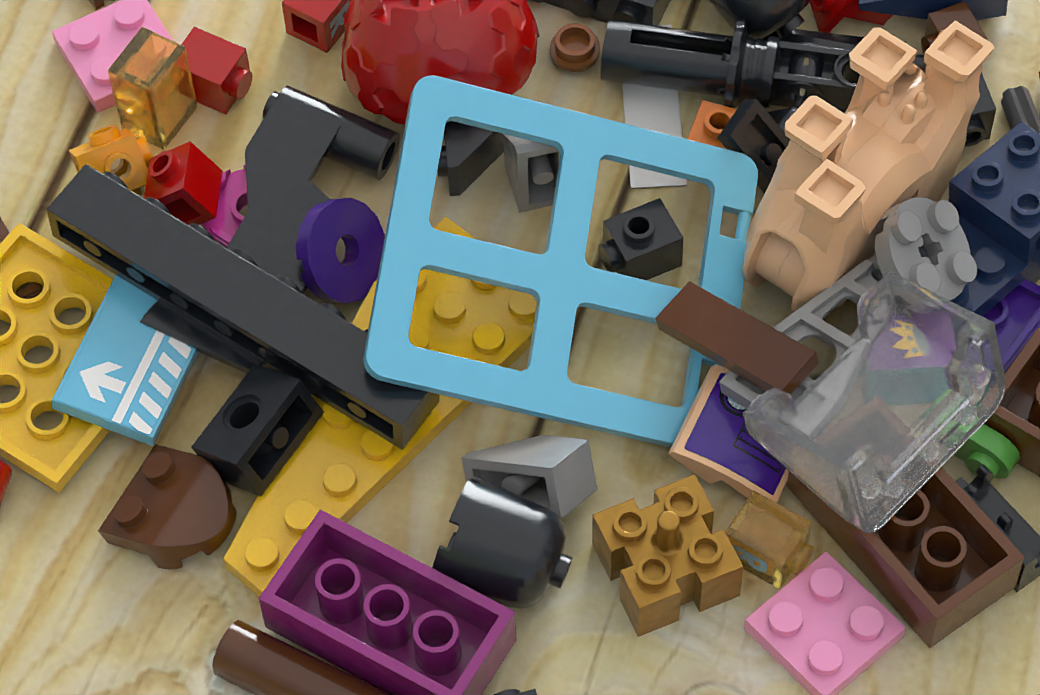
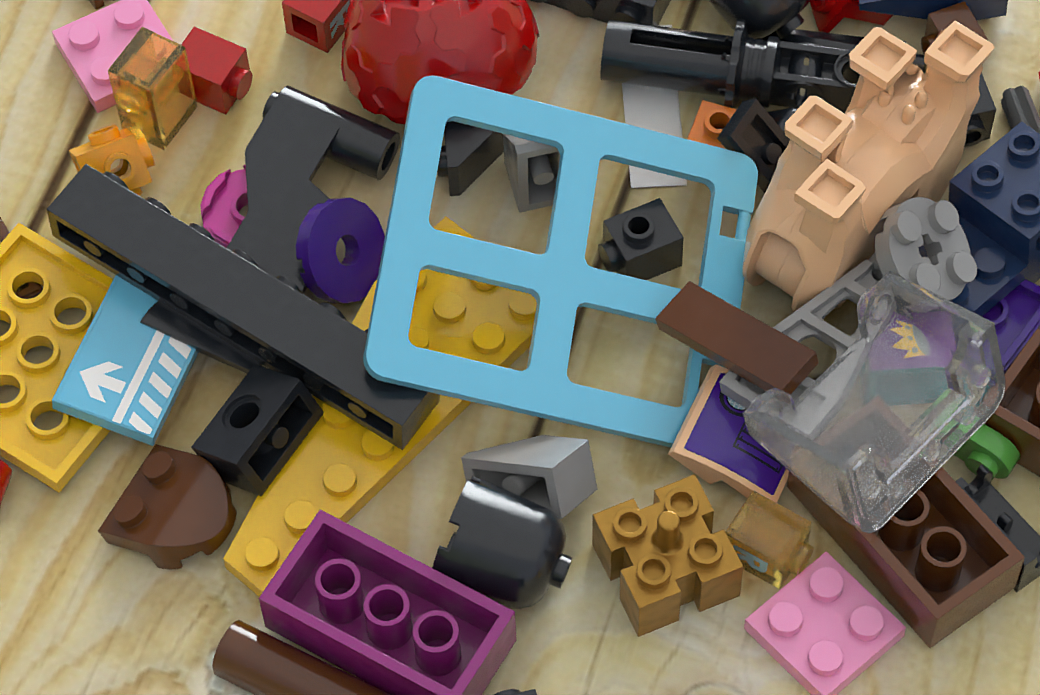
(185, 183): red brick -> none
(575, 48): dark orange plate -> none

